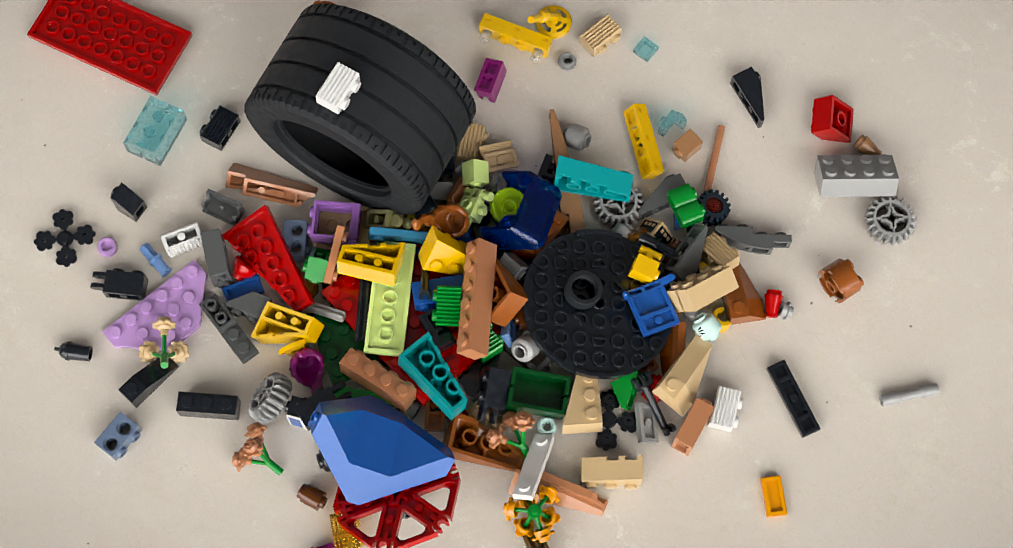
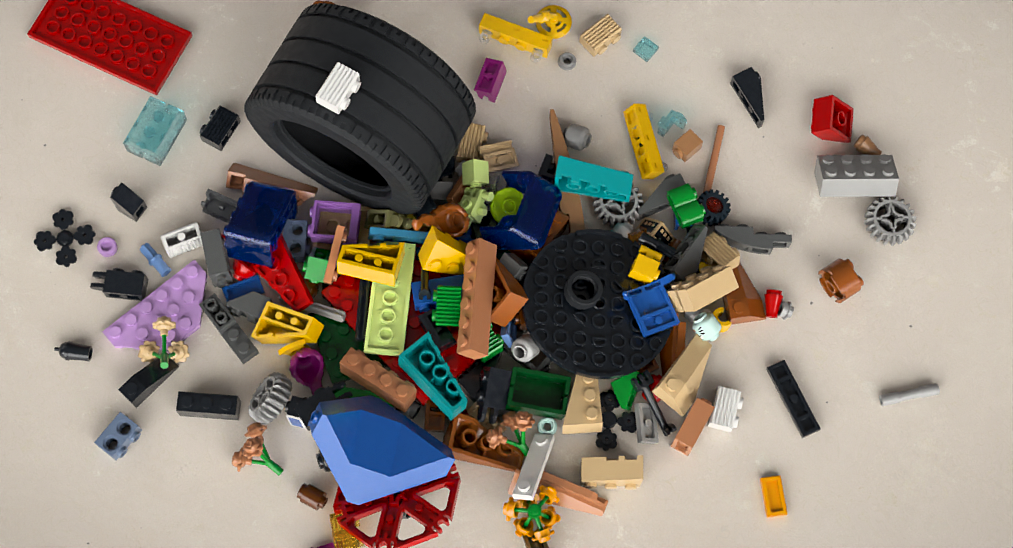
(259, 222): none -> clear blue windscreen

